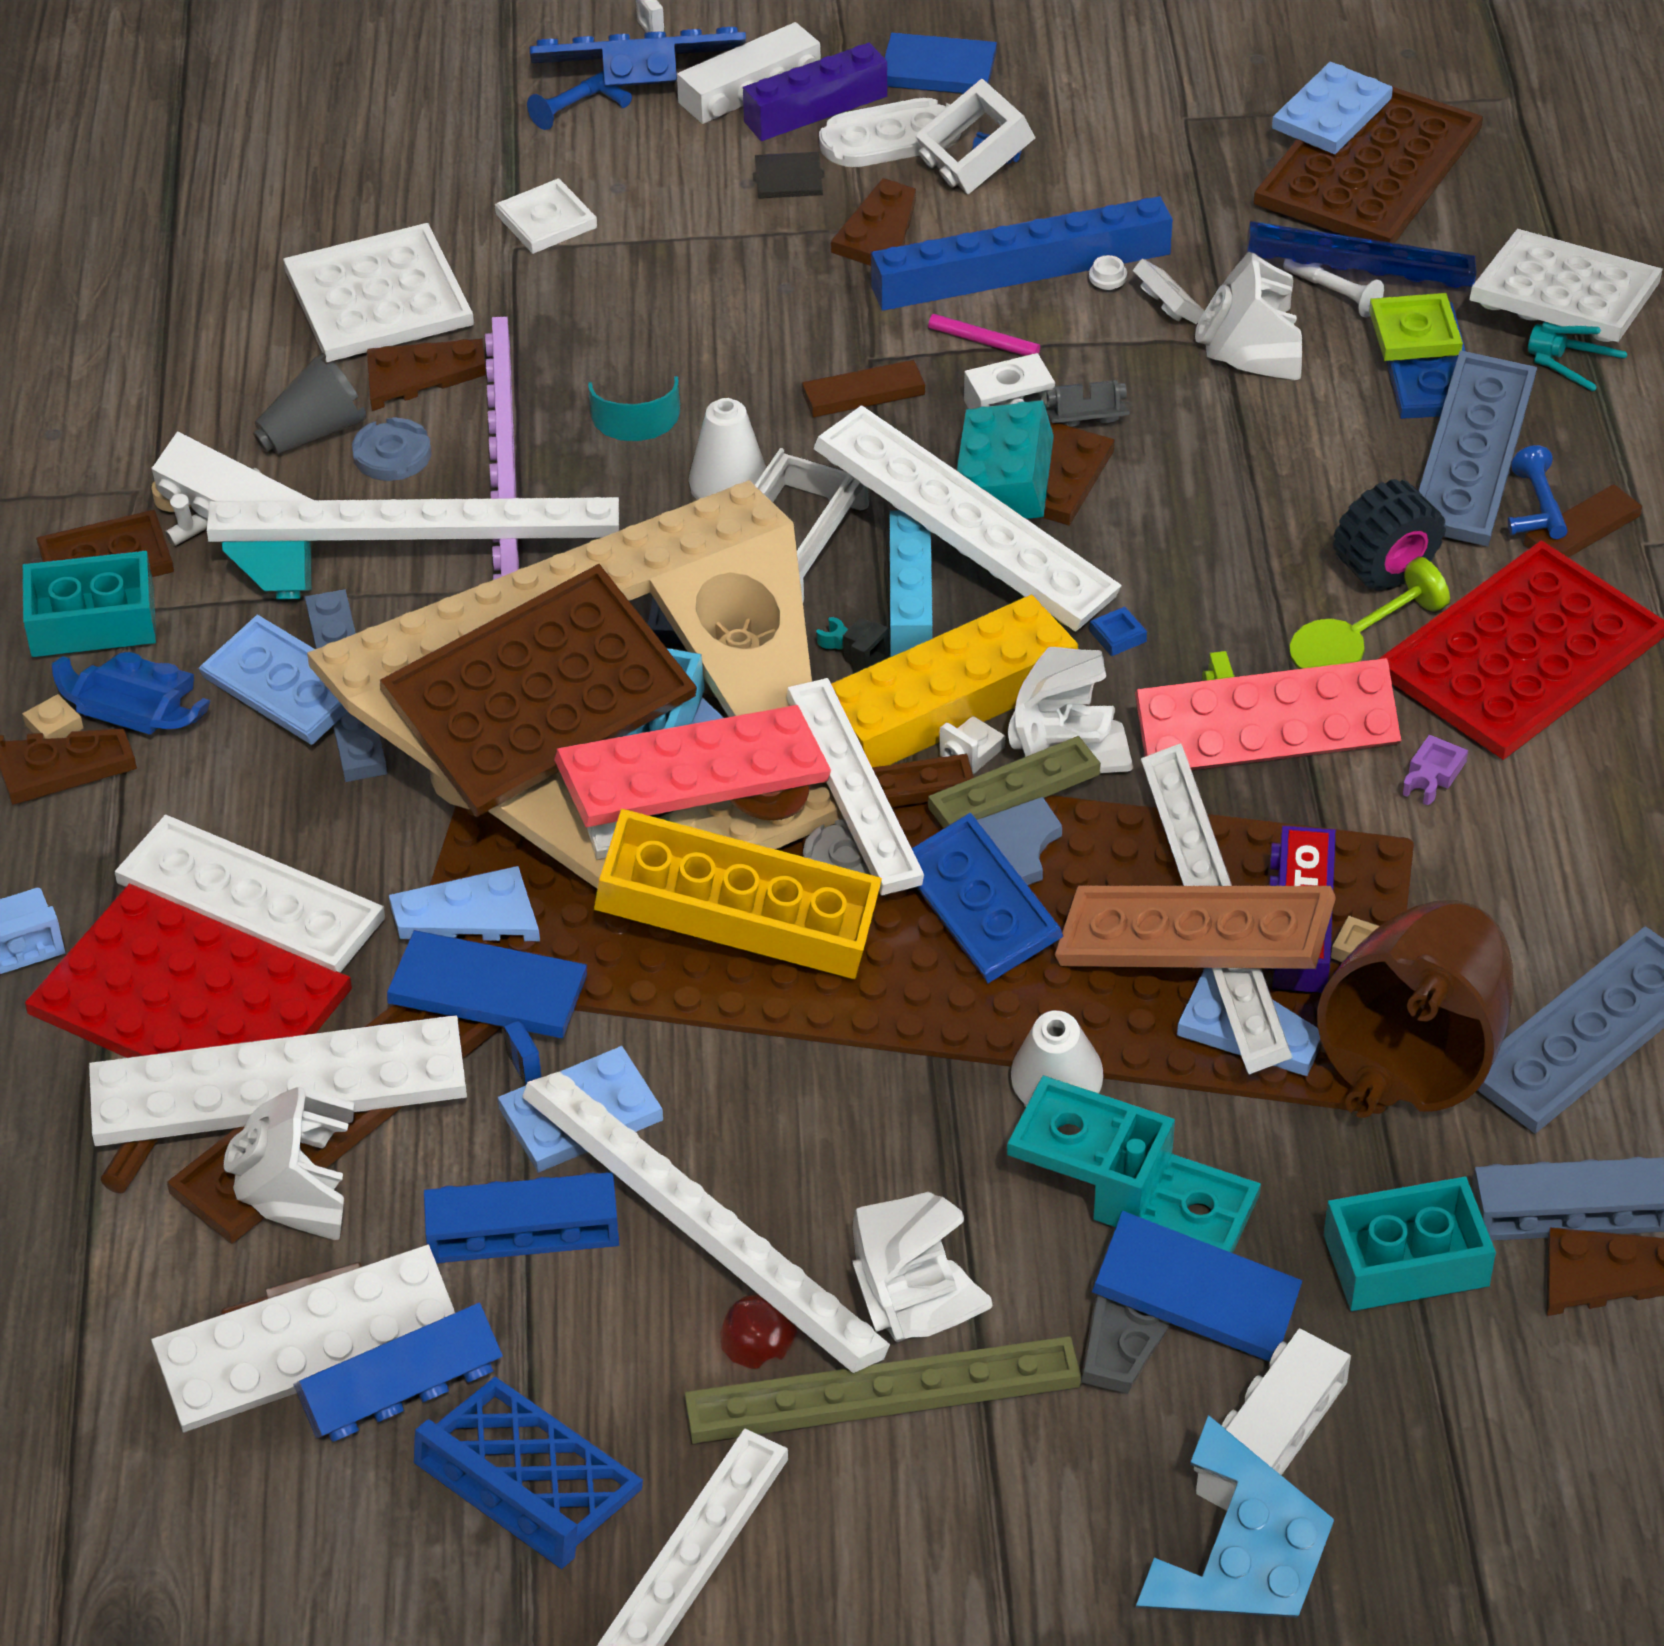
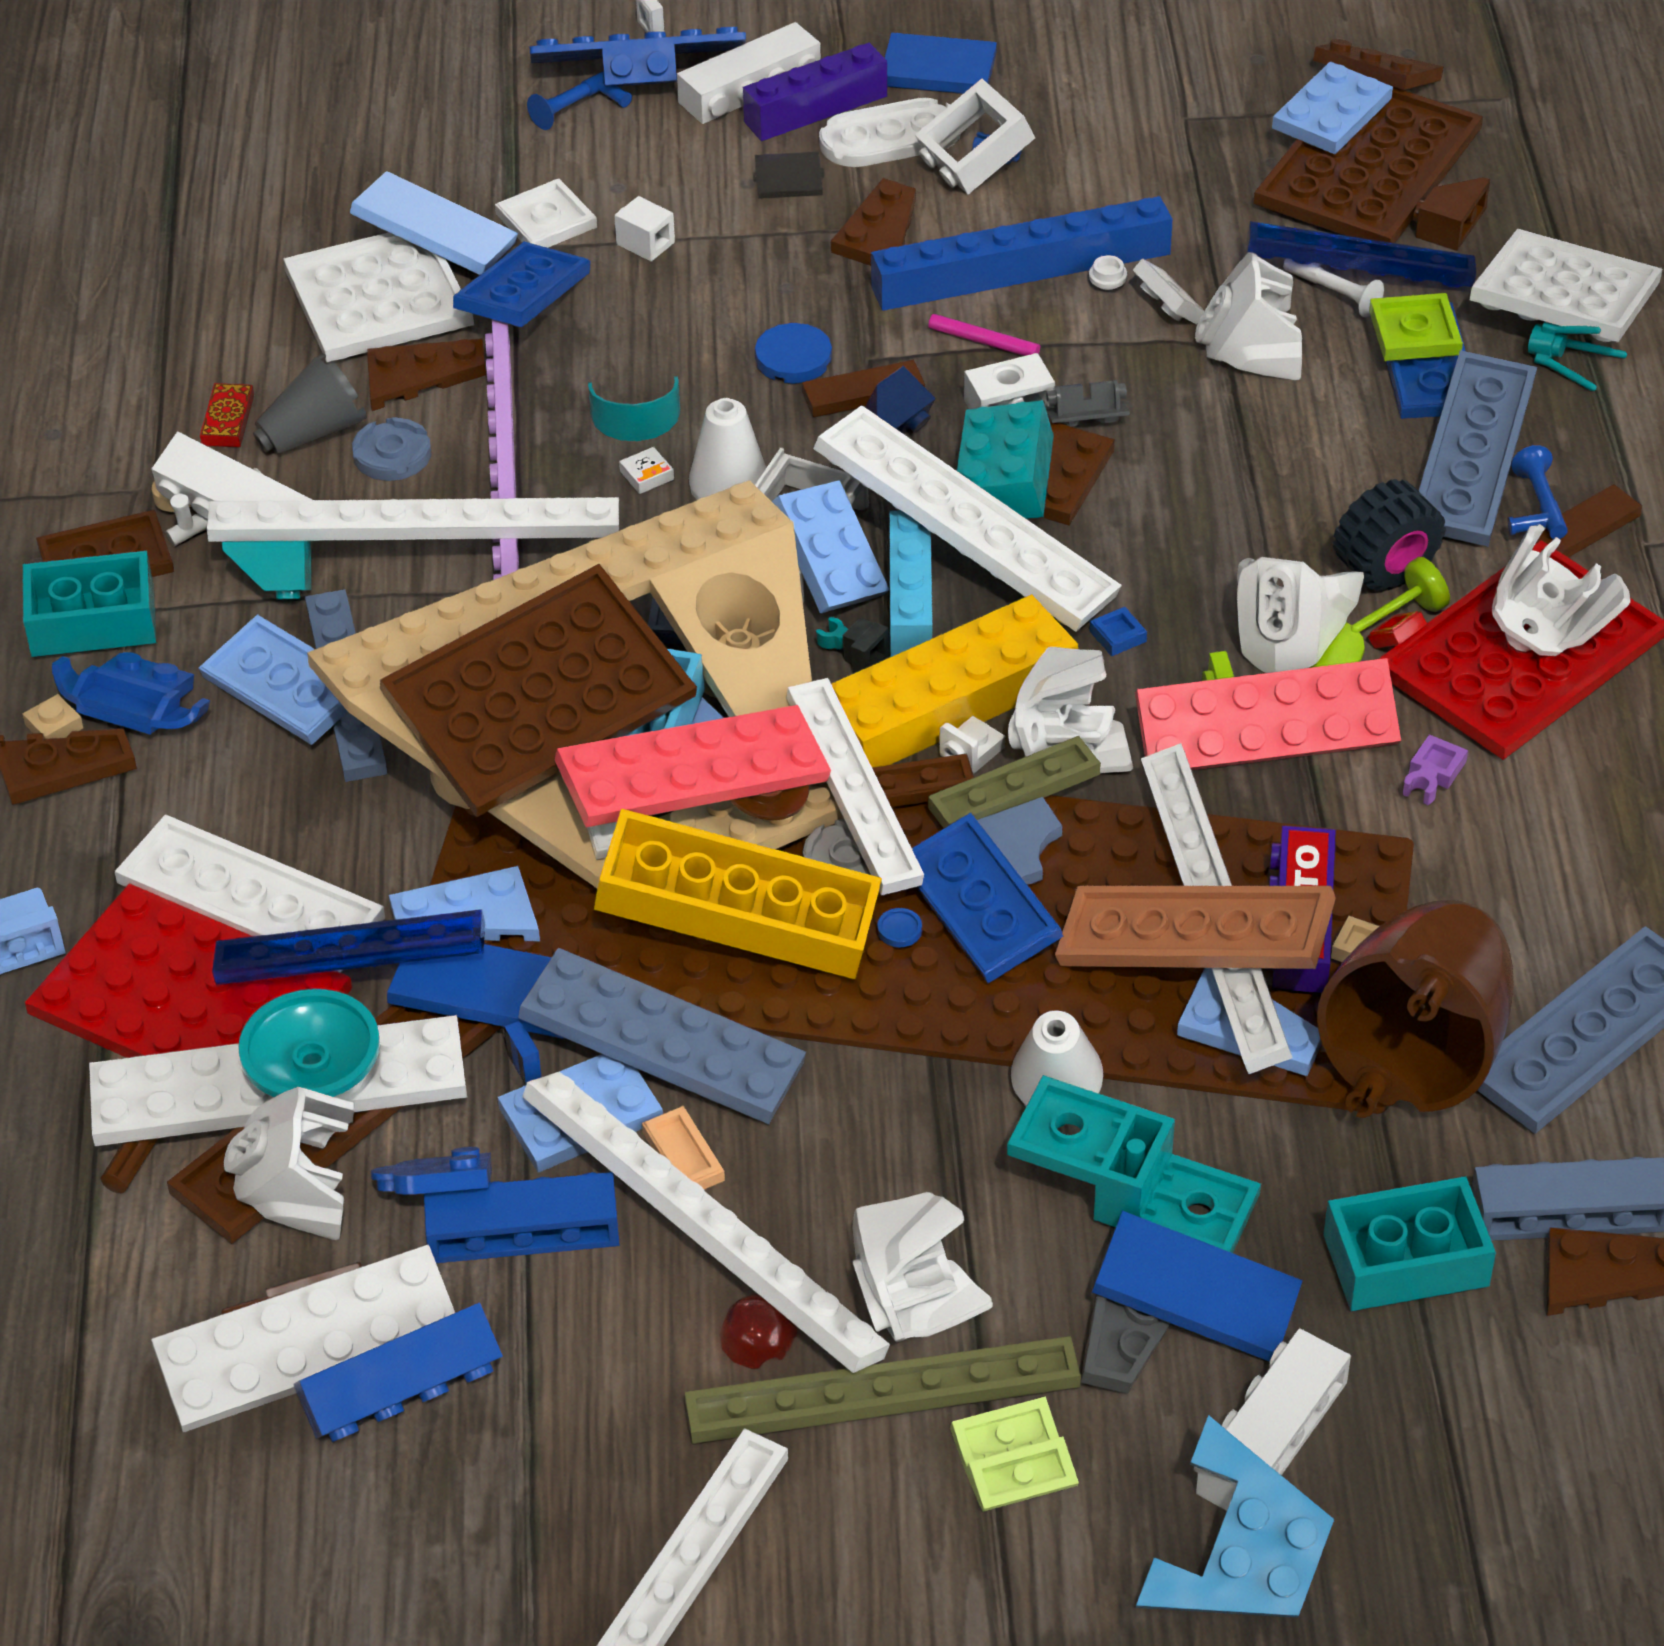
(227, 415): none -> tile
(309, 1042): none -> teal dish
(349, 947): none -> clear blue plate
(433, 223): none -> light blue tile
(461, 1171): none -> blue plate
(500, 1490): blue fence -> none
(522, 284): none -> blue tile
(644, 228): none -> white brick
(646, 470): none -> white tile
(662, 1035): none -> sand blue plate
(682, 1143): none -> light nougat tile
(793, 352): none -> blue tile
(832, 547): none -> light blue plate
(899, 927): none -> blue piece
(901, 401): none -> dark blue slope
(1013, 1454): none -> yellowish green slope
(1309, 616): none -> white piece
(1386, 68): none -> reddish brown wing
(1397, 629): none -> red tile
(1451, 212): none -> reddish brown slope
(1553, 600): none -> white piece

